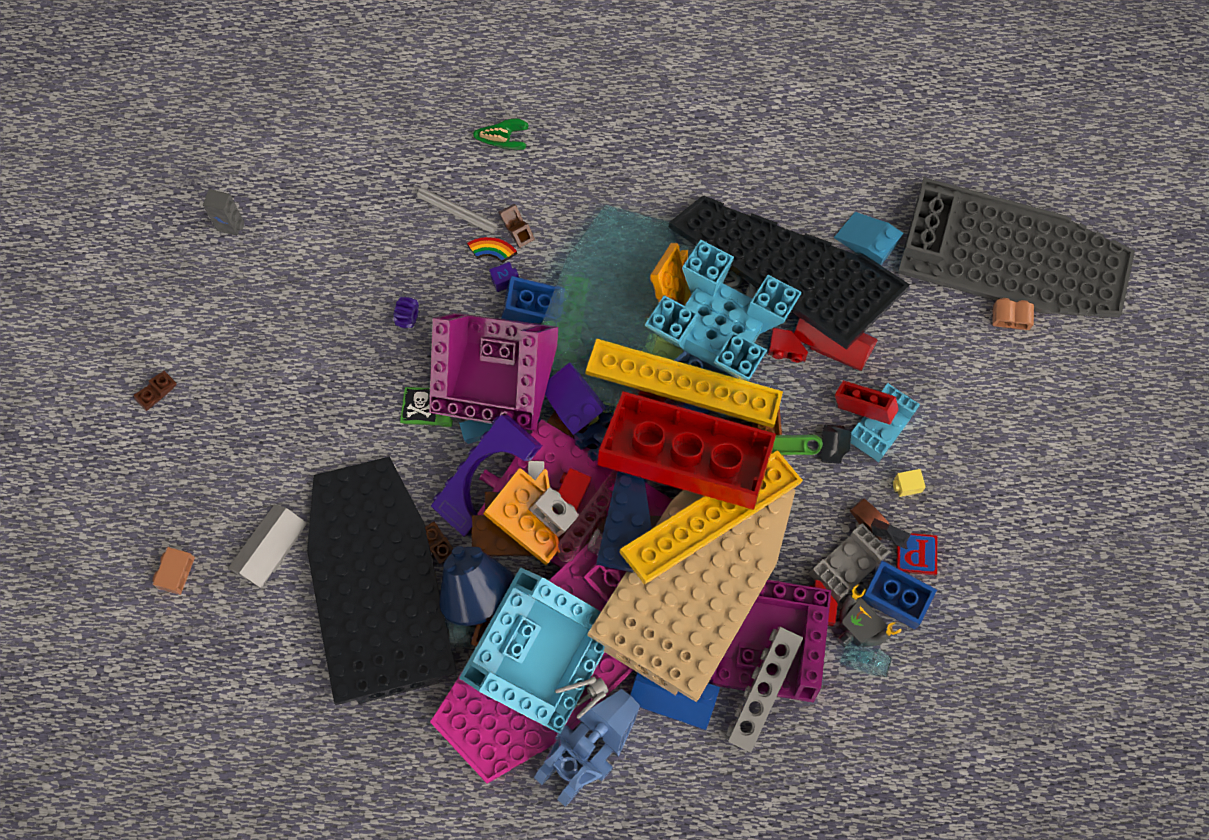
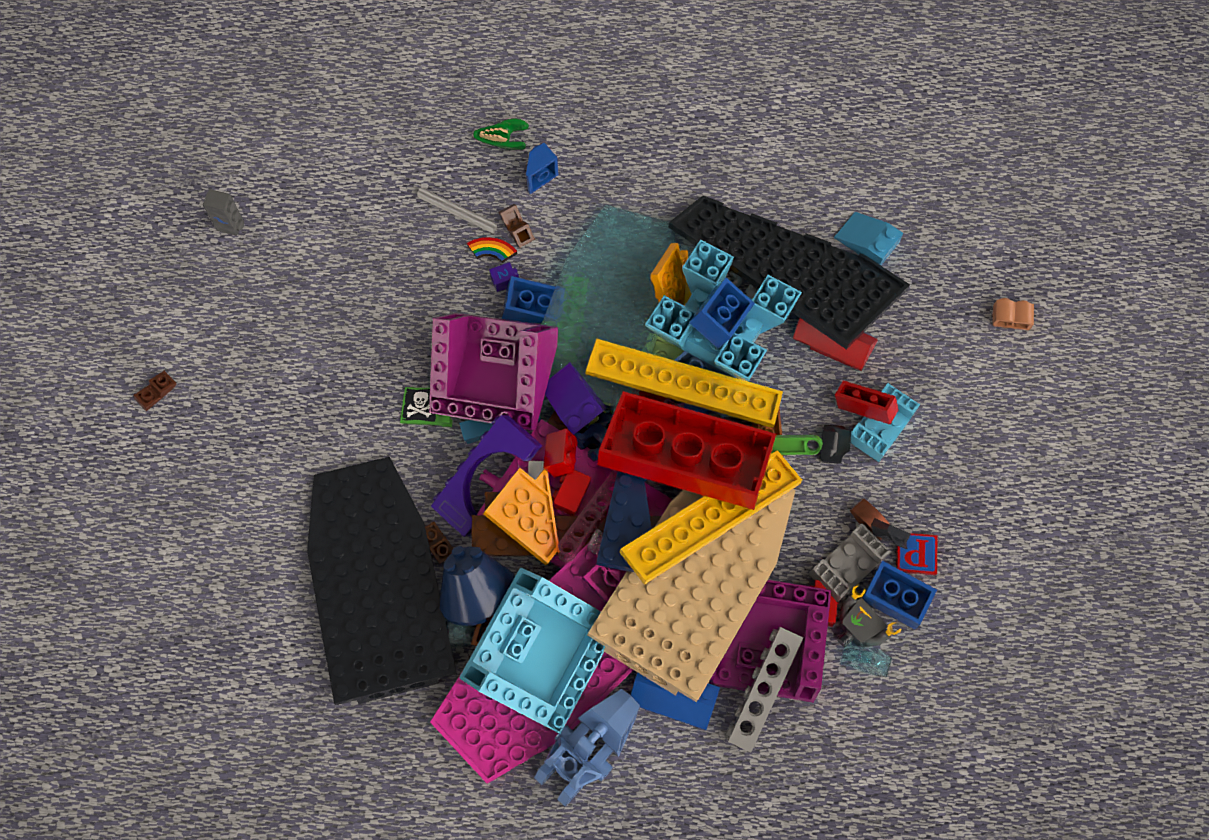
(173, 570): nougat brick -> none
(268, 545): light grey slope -> none
(406, 312): dark purple gear -> none
(541, 167): none -> blue slope
(543, 511): light grey brick -> none
(560, 453): none -> red brick
(597, 690): light grey plant -> none
(722, 313): none -> blue brick
(786, 345): red slope -> none
(909, 483): light yellow brick -> none
(1014, 253): dark grey wing -> none

